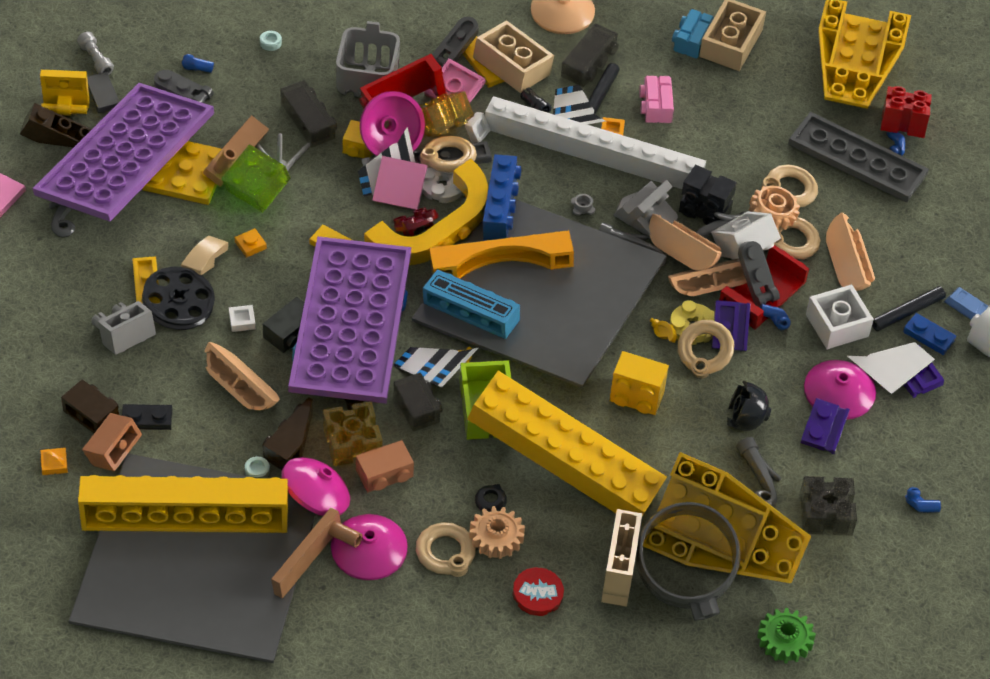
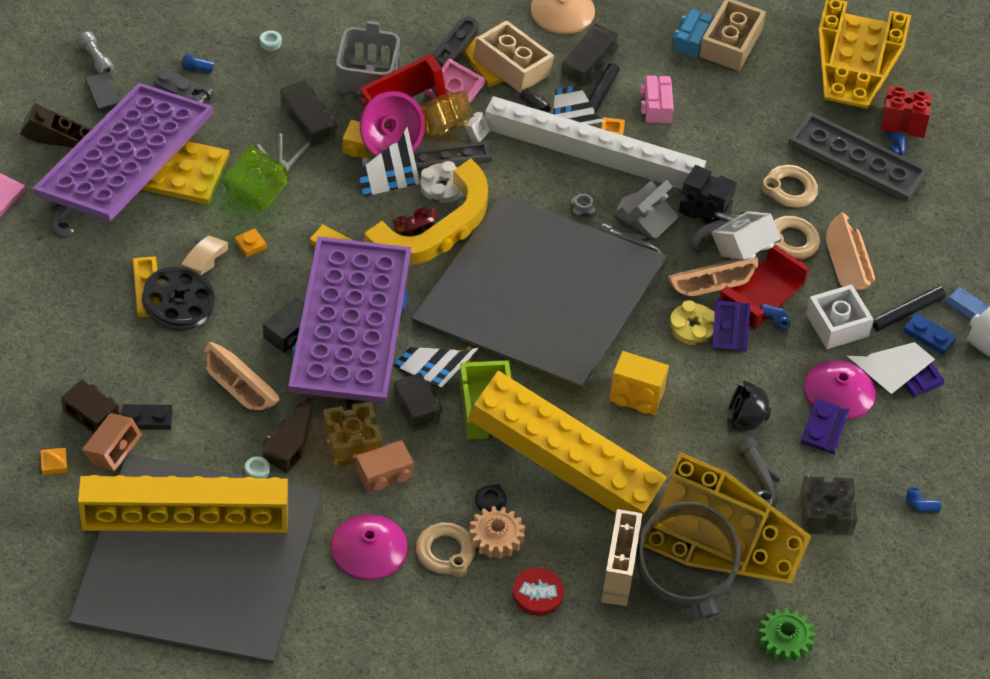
(65, 91): yellow plate -> none
(125, 326): light grey brick -> none
(242, 318): white plate -> none
(249, 133): medium nougat piece -> none
(310, 548): medium nougat piece -> none
(316, 486): dark pink dish -> none
(399, 183): bright pink tile -> none
(430, 156): tan piece -> none
(471, 304): dark azure brick -> none
(500, 197): blue brick -> none
(547, 250): light orange arch -> none
(664, 330): yellow piece -> none
(683, 244): light nougat brick -> none
(713, 365): tan piece -> none
(757, 273): dark grey plate -> none
(777, 202): light nougat gear -> none

